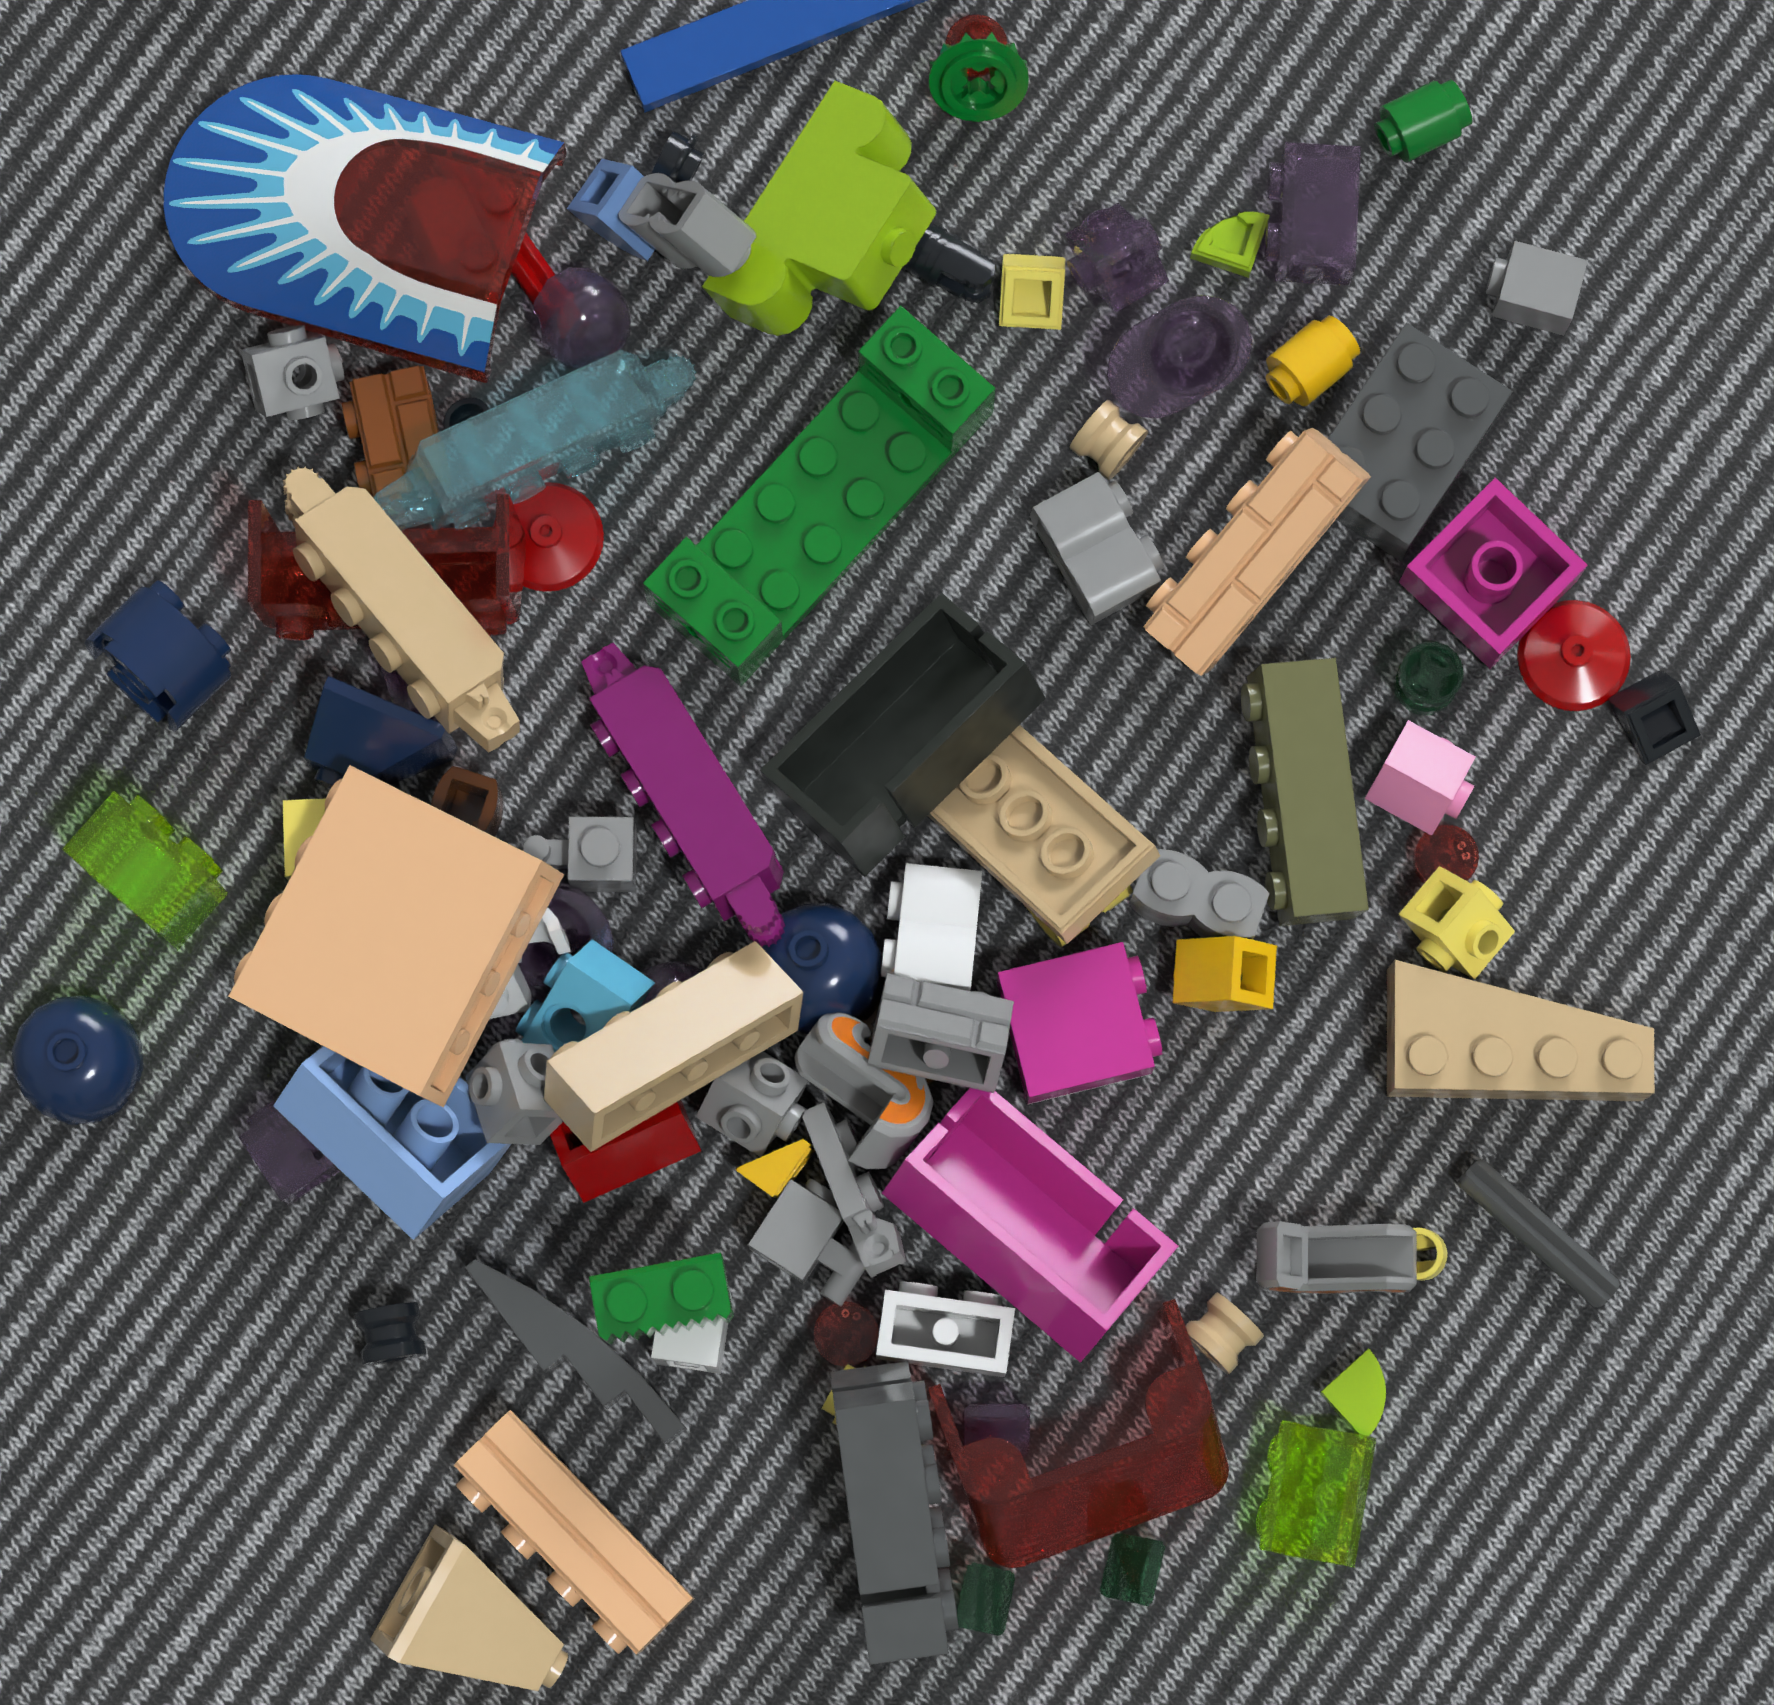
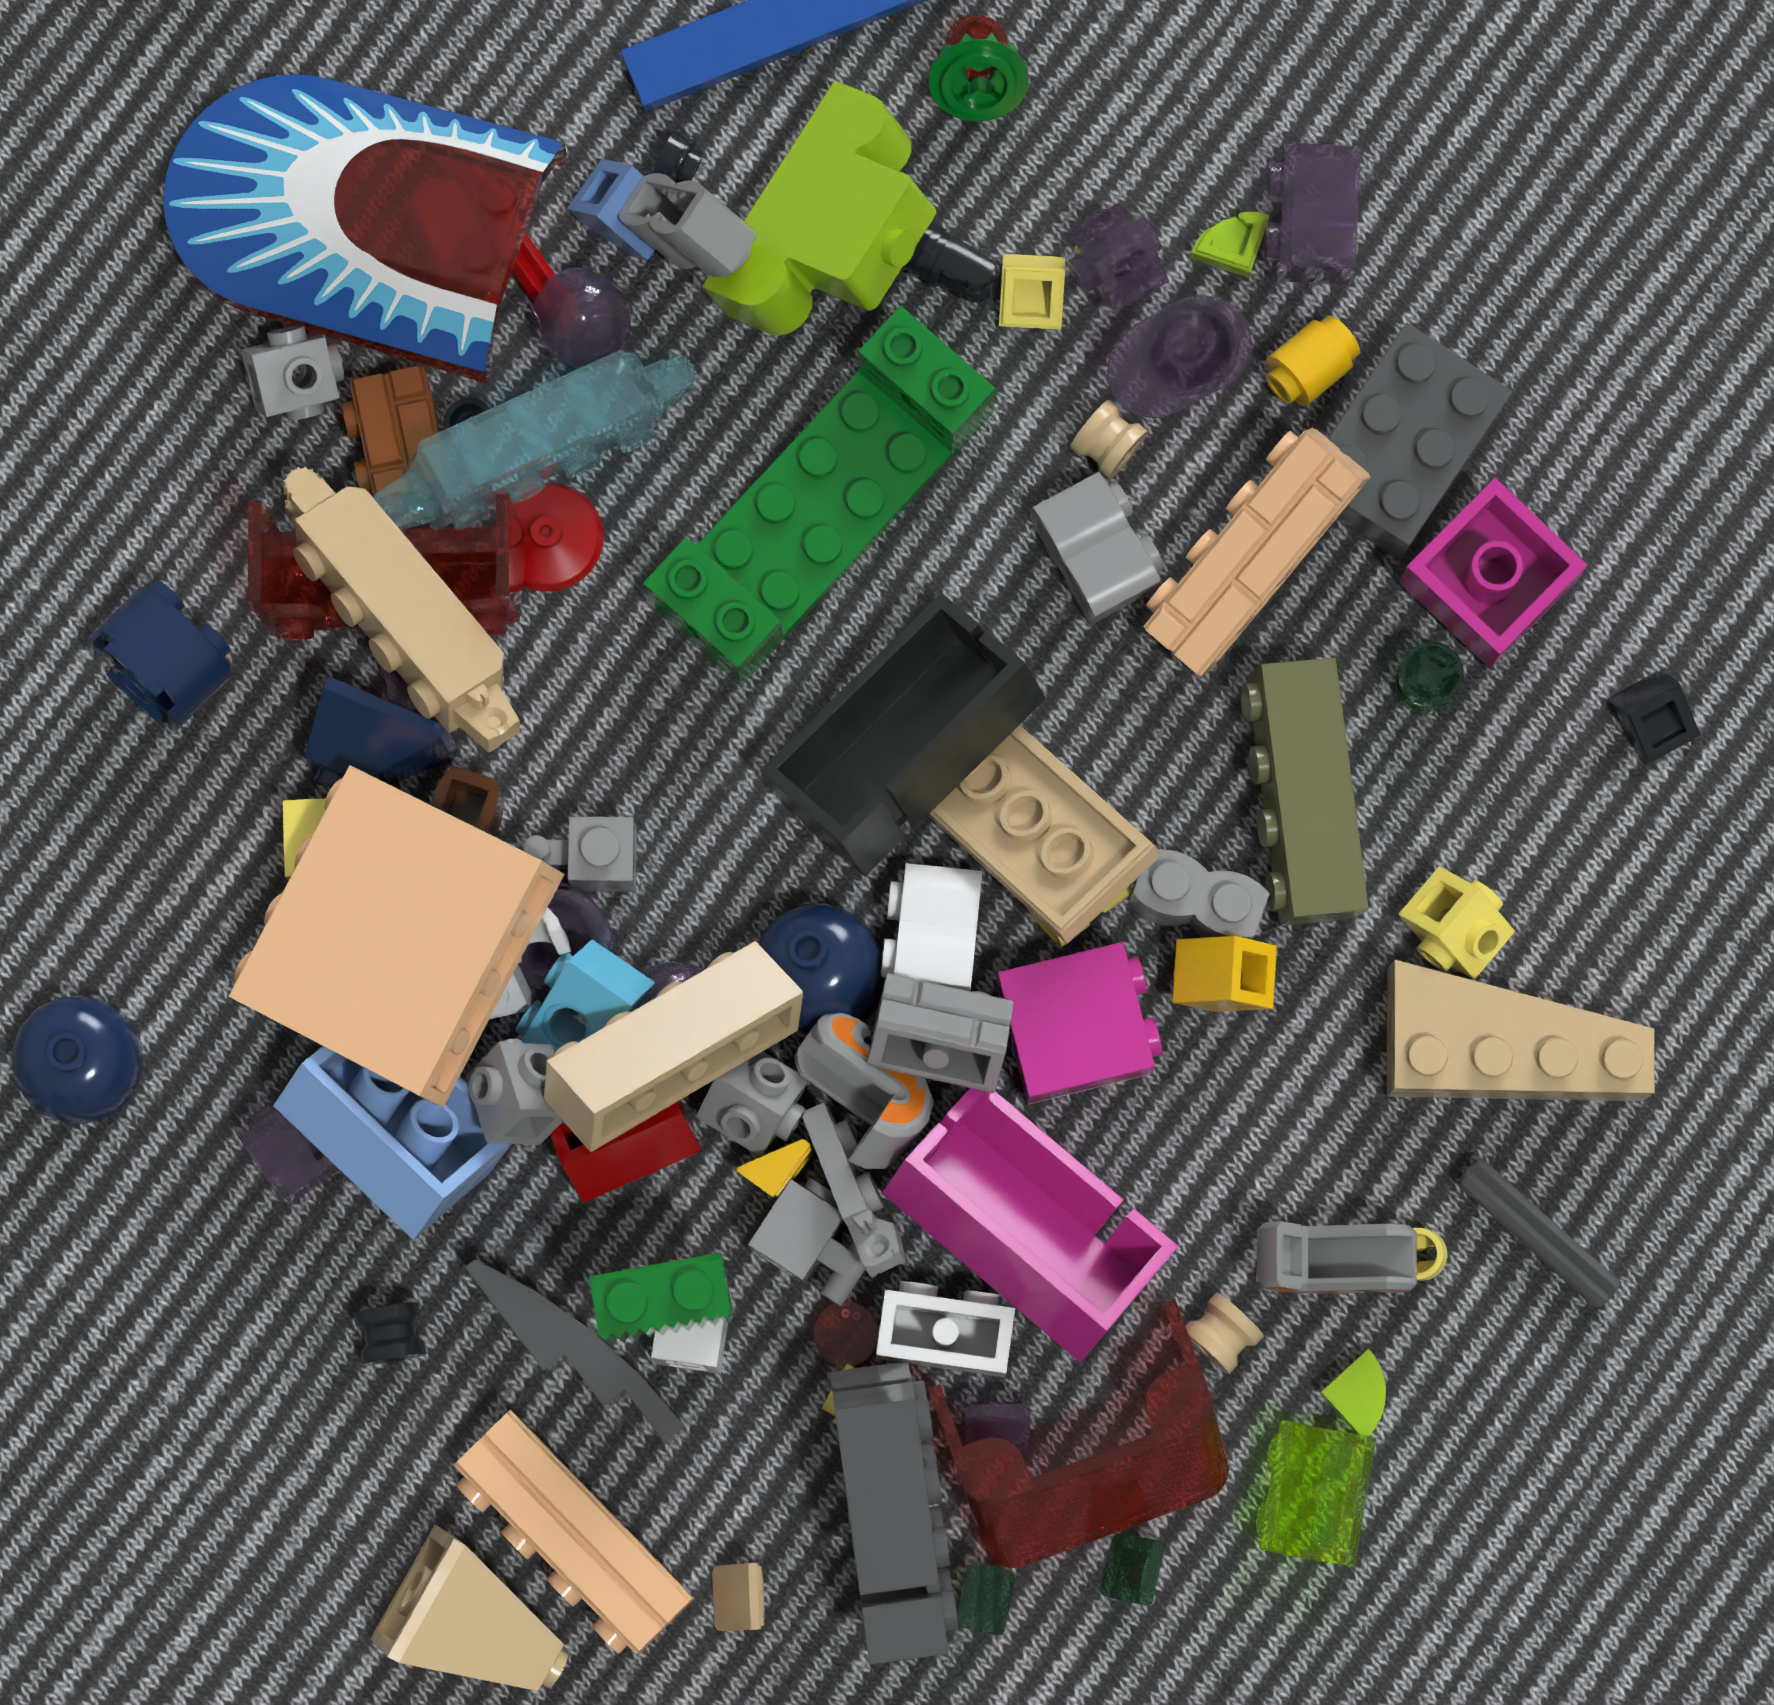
(138, 863): clear neon green brick -> none
(688, 790): magenta hinge -> none
(738, 1597): none -> tan slope
(1422, 779): bright pink brick -> none
(1423, 120): green brick -> none
(1448, 848): clear red tile -> none
(1536, 287): light grey brick -> none
(1574, 656): red piece -> none

